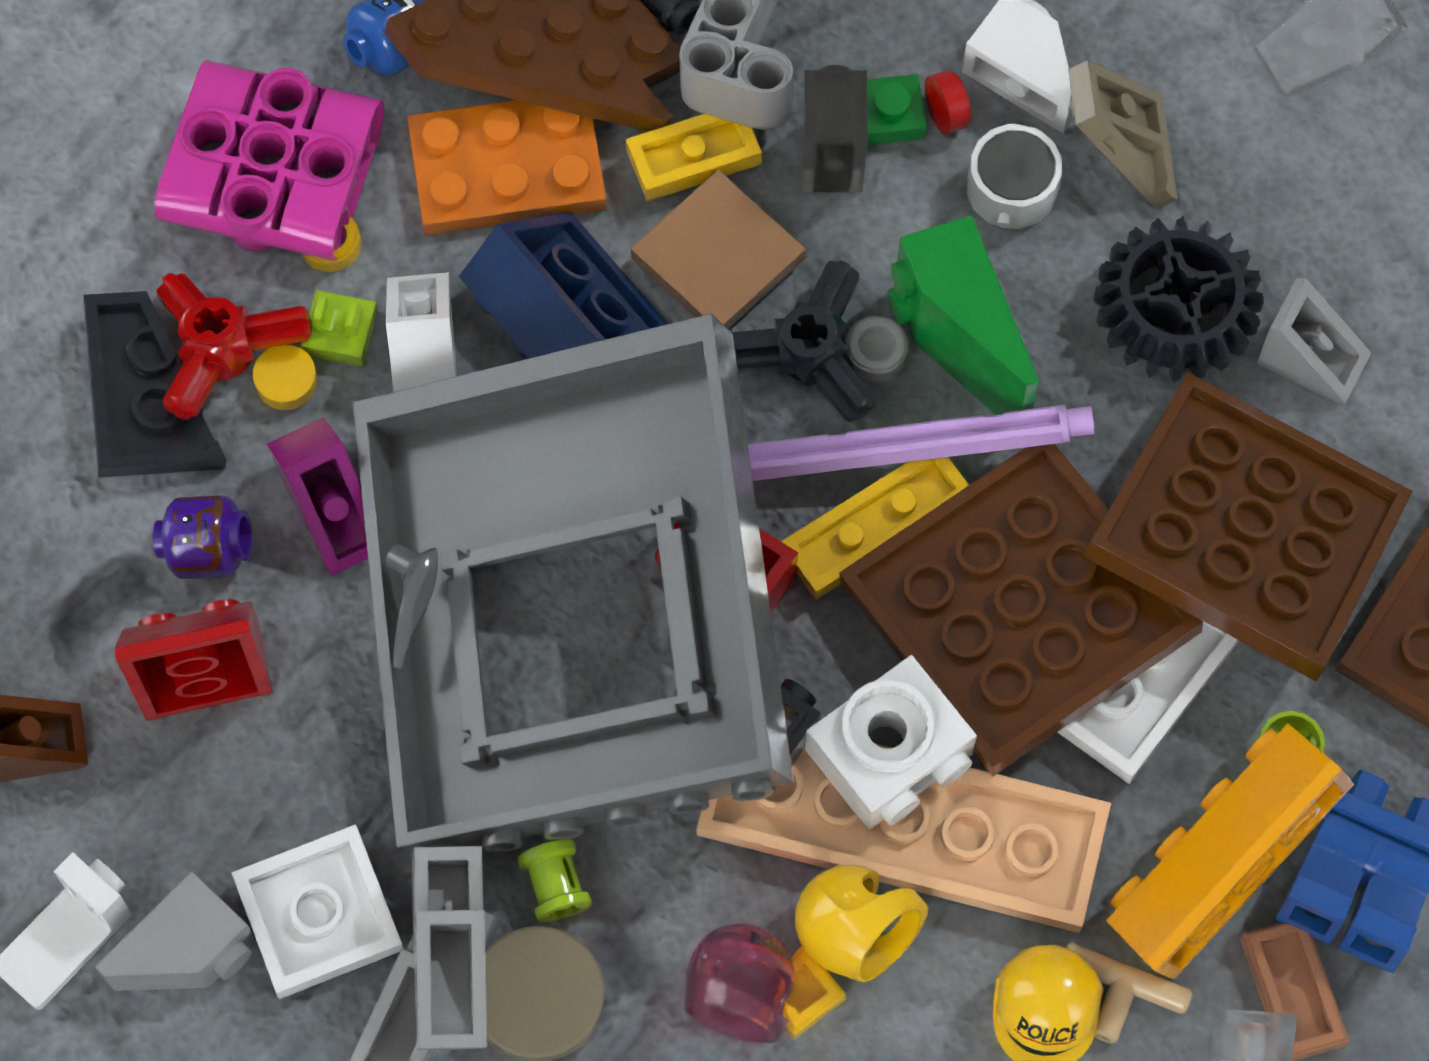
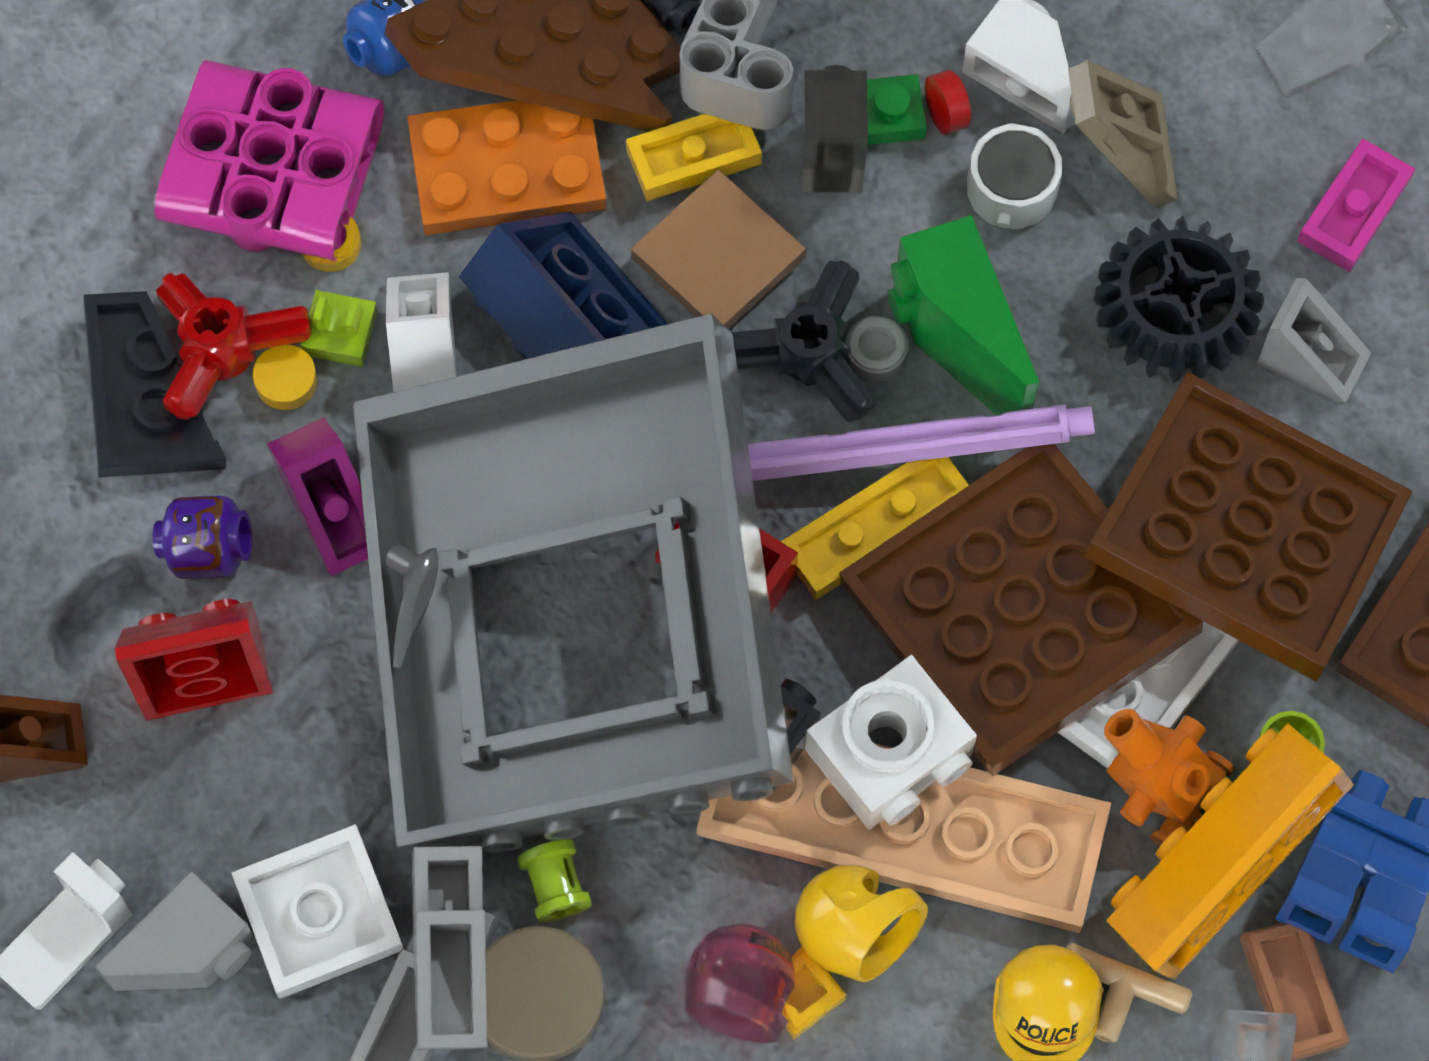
(1162, 770): none -> orange piece
(1356, 205): none -> dark pink plate

